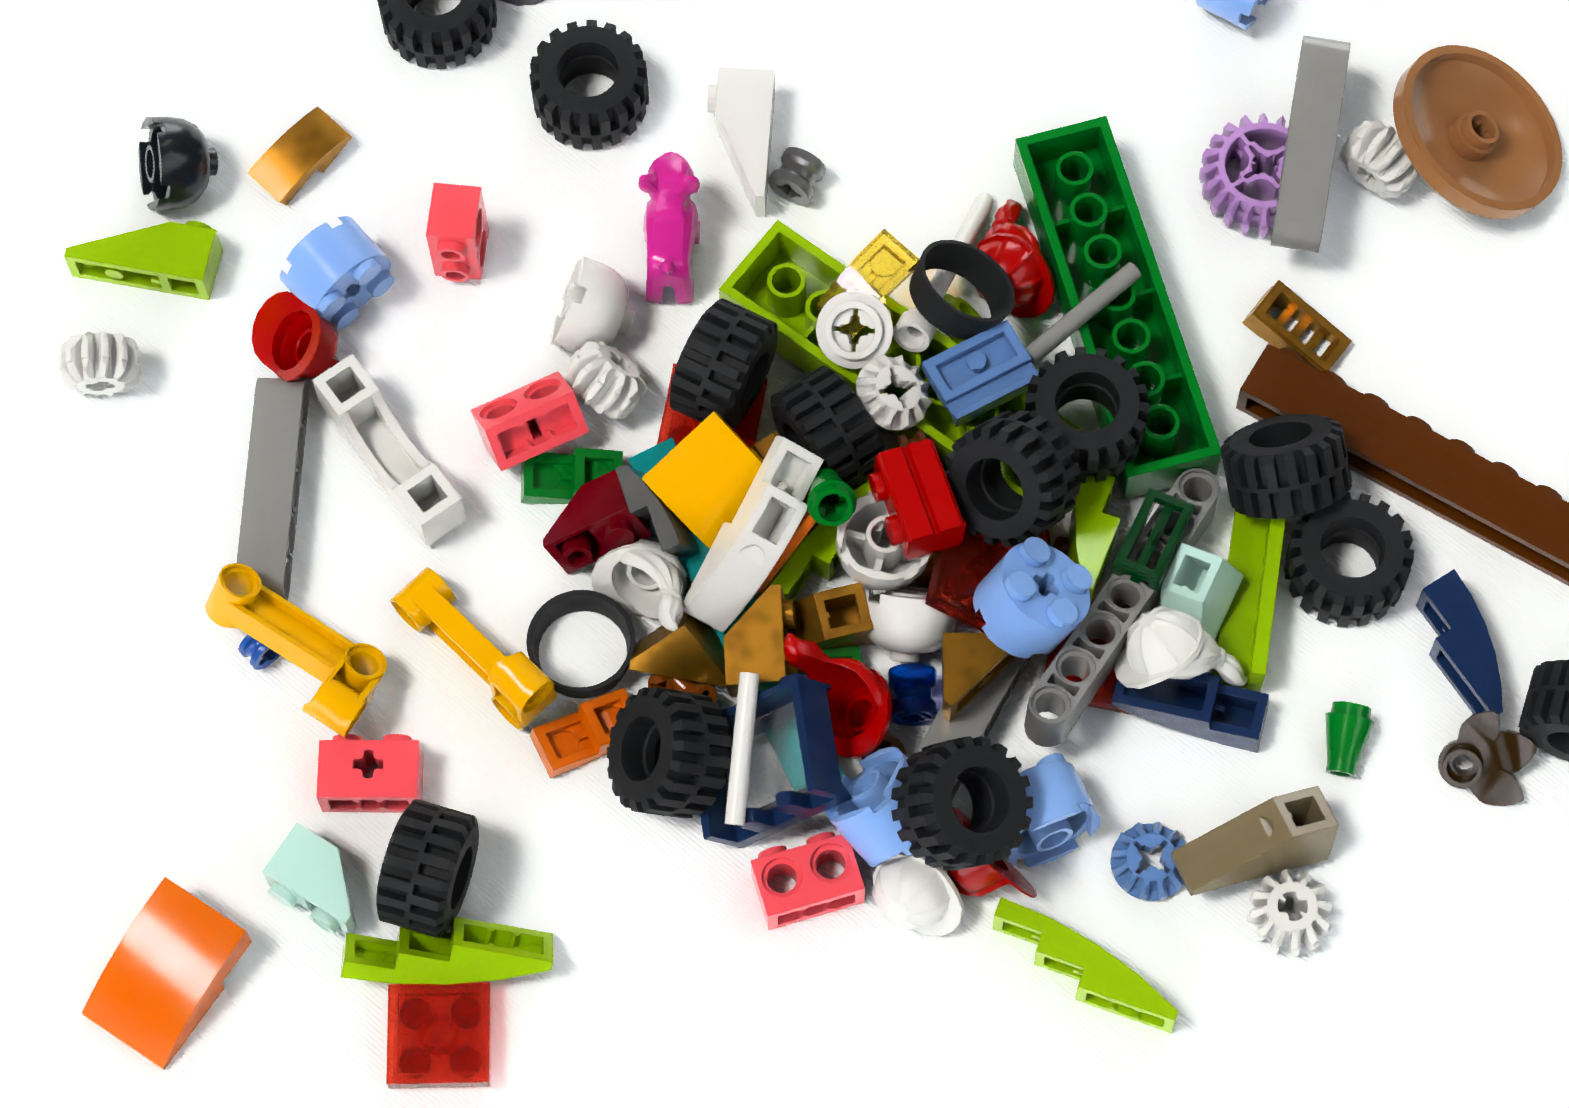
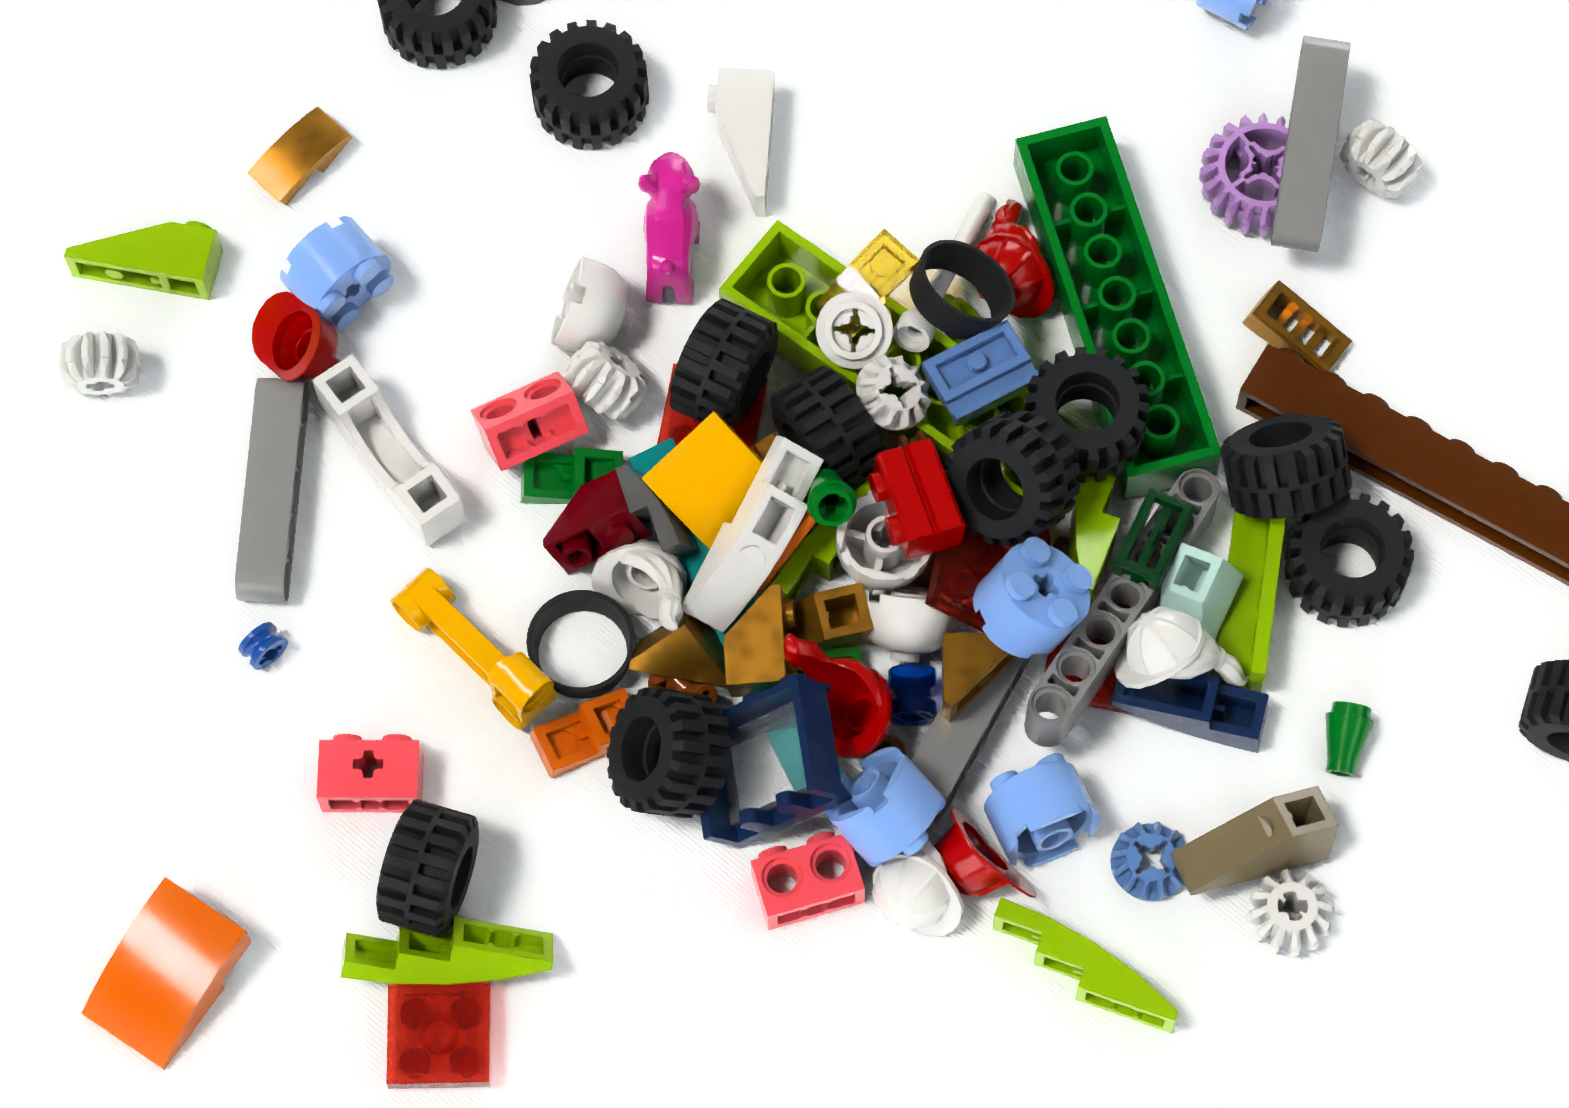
(174, 163): black cylinder -> none
(314, 876): light aqua slope -> none
(346, 669): yellow piece -> none
(457, 231): coral brick -> none
(742, 748): white bar -> none
(797, 175): flat silver wheel -> none
(995, 794): black tyre -> none
(1083, 312): light grey bar -> none
(1463, 643): dark blue slope -> none
(1477, 132): medium nougat dish -> none
(1494, 759): dark brown plate -> none

